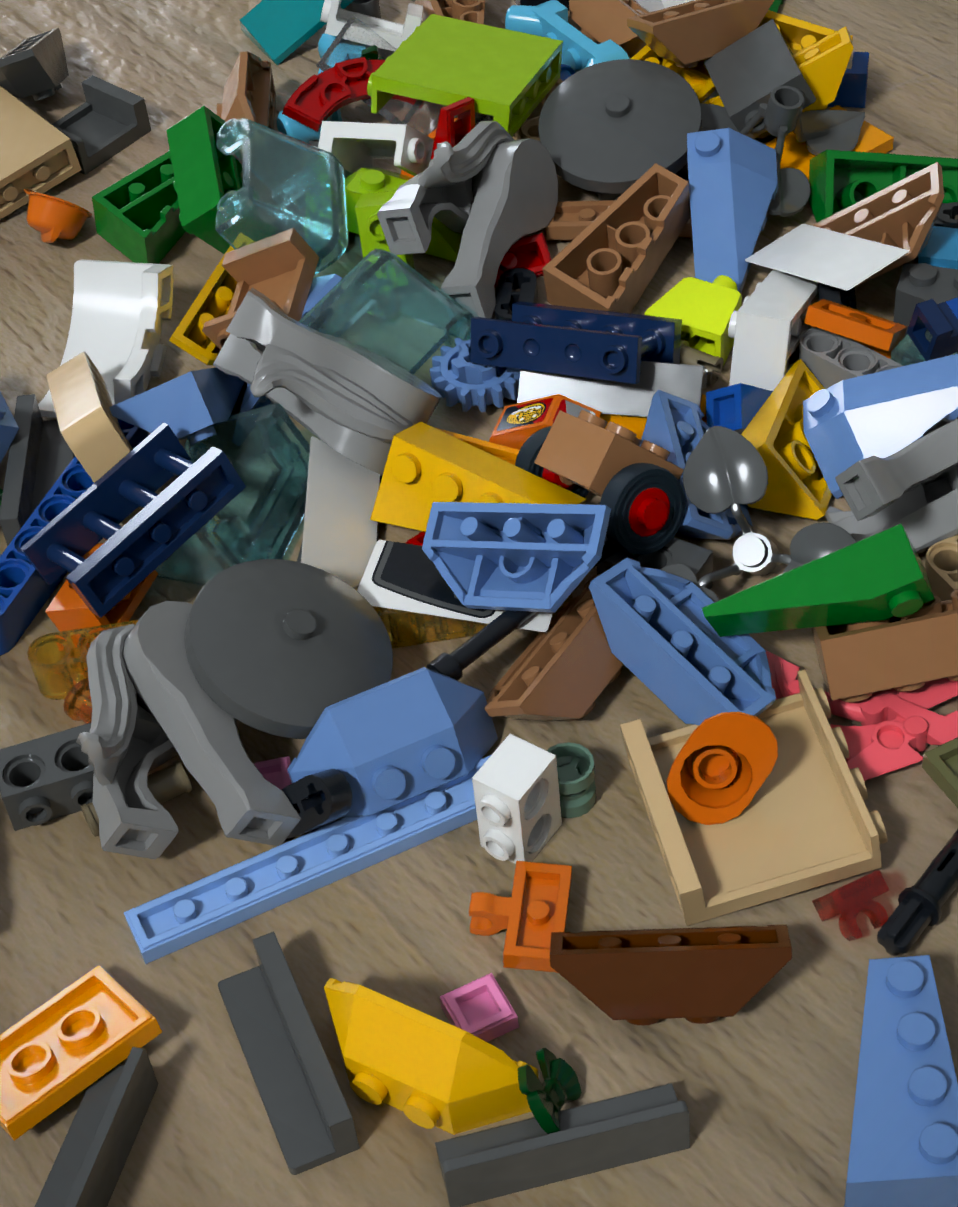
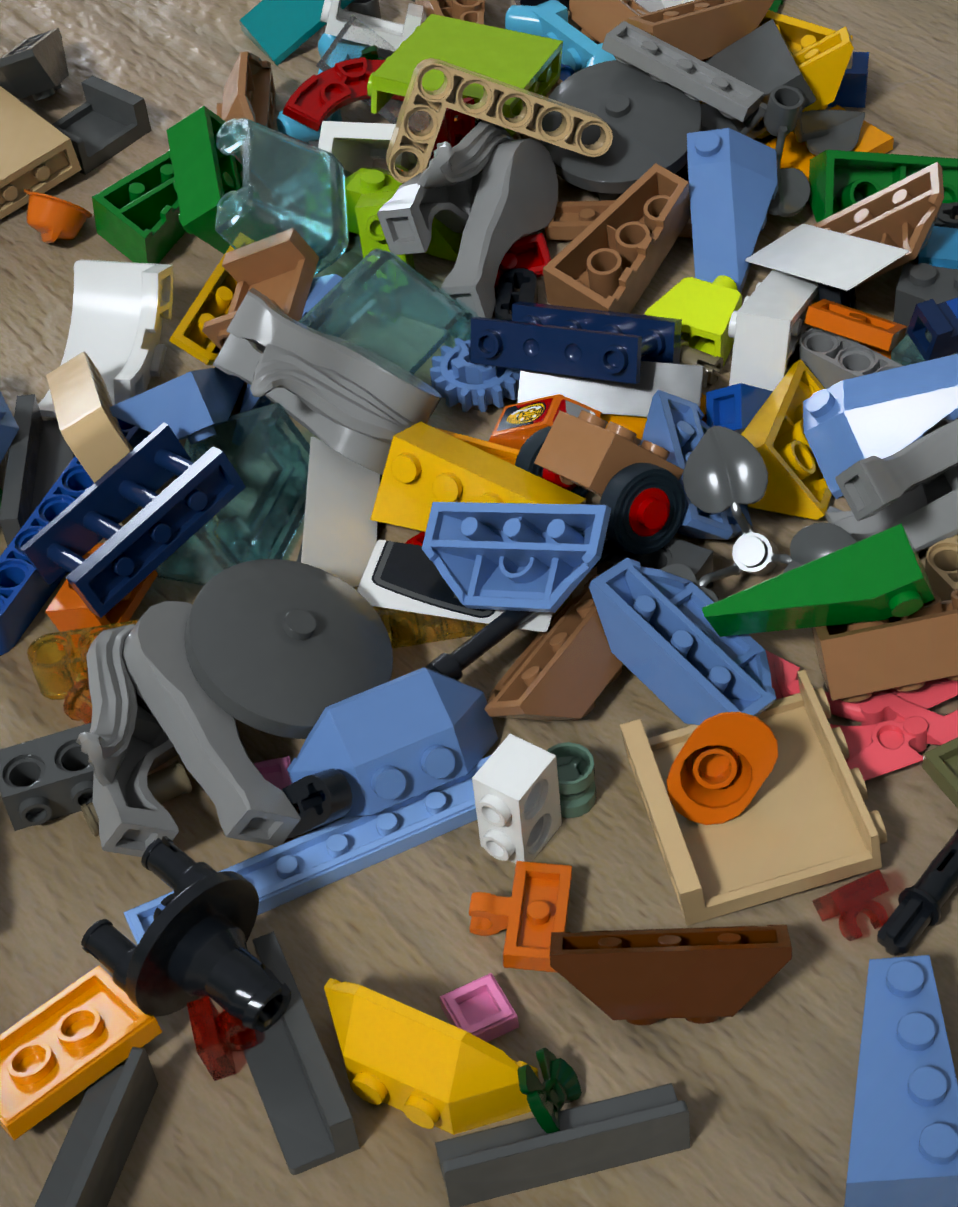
(193, 945): none -> black piece
(218, 1036): none -> clear red tile
(487, 109): none -> tan beam
(683, 71): none -> light grey plate

